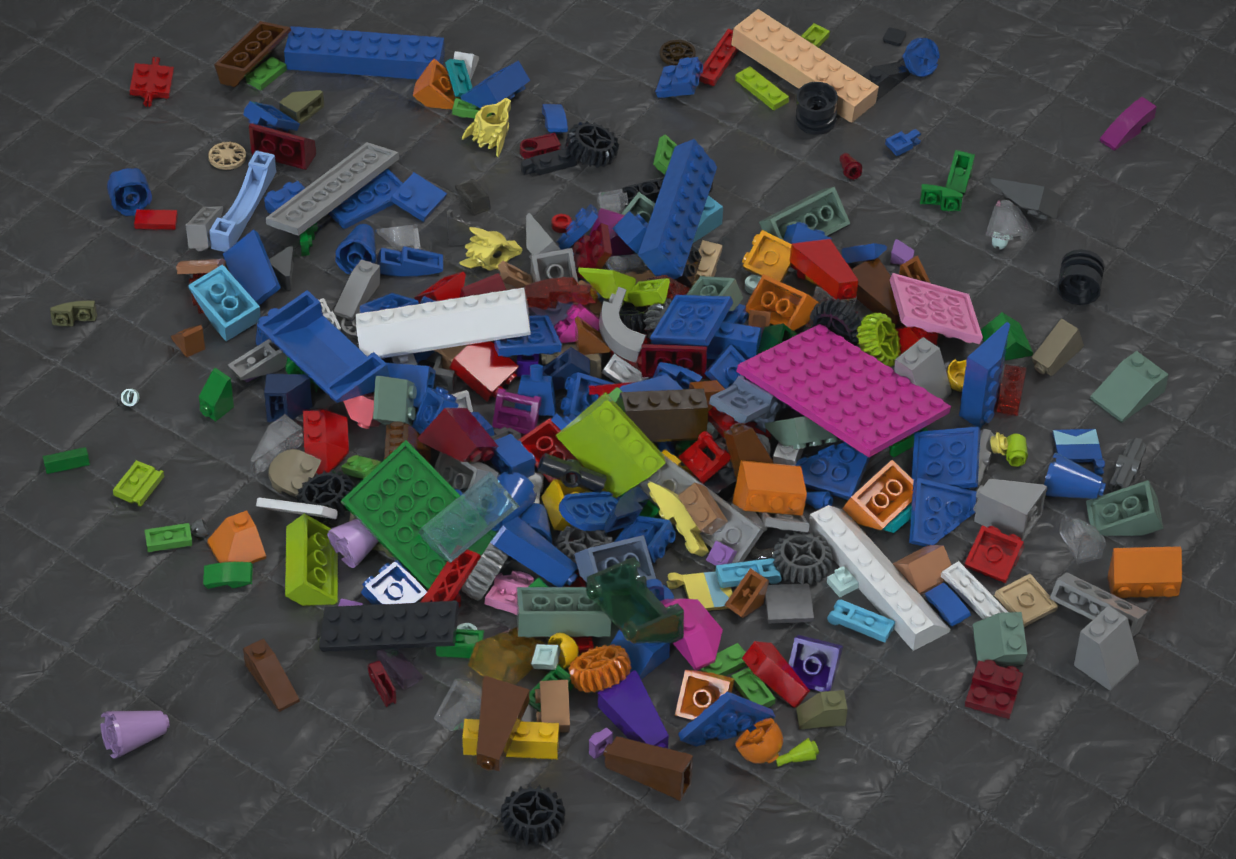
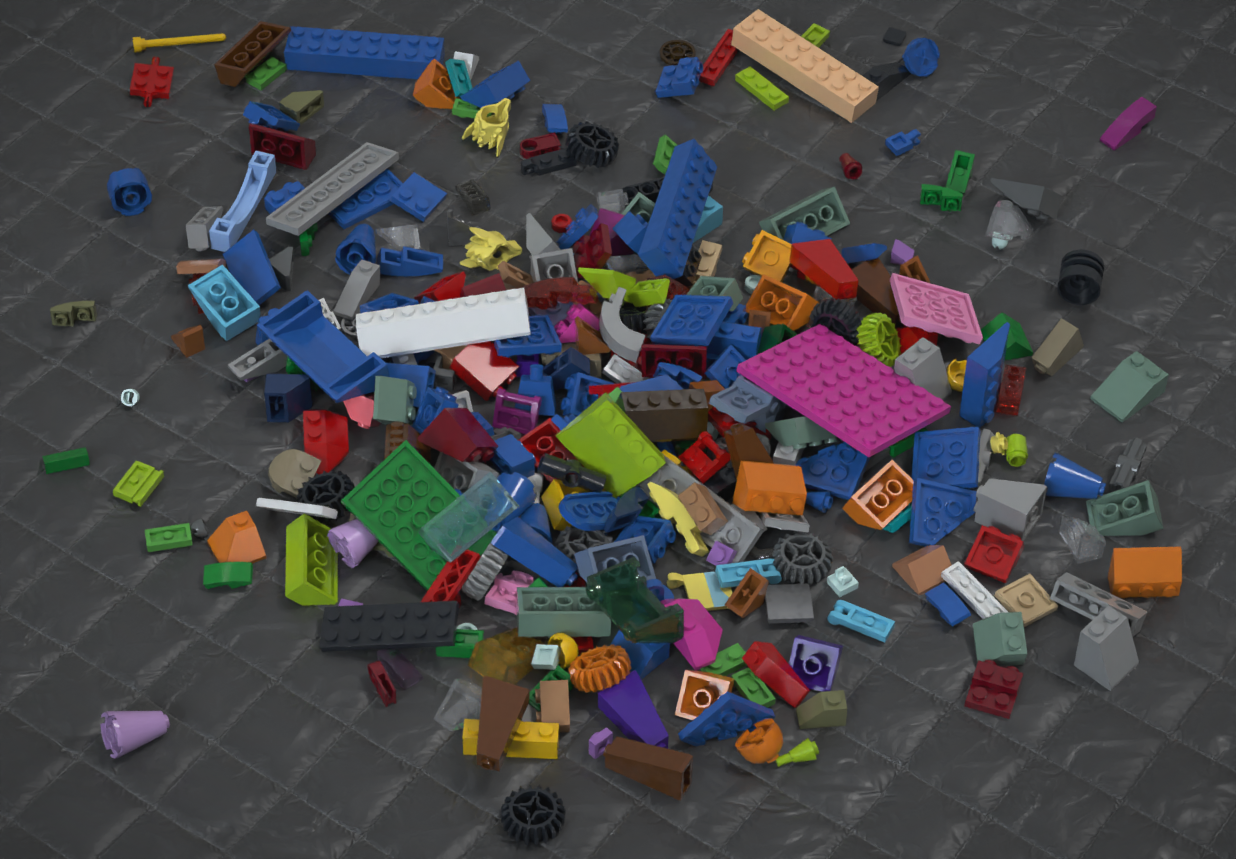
(141, 44): none -> yellow piece
(155, 219): red tile -> none
(216, 395): green slope -> none
(227, 155): tan wheel -> none
(269, 674): reddish brown slope -> none
(279, 437): clear slope -> none
(359, 466): bright green plate -> none
(392, 586): plate -> none
(816, 108): black wheel -> none
(878, 577): white slope -> none
(1080, 446): blue flag -> none

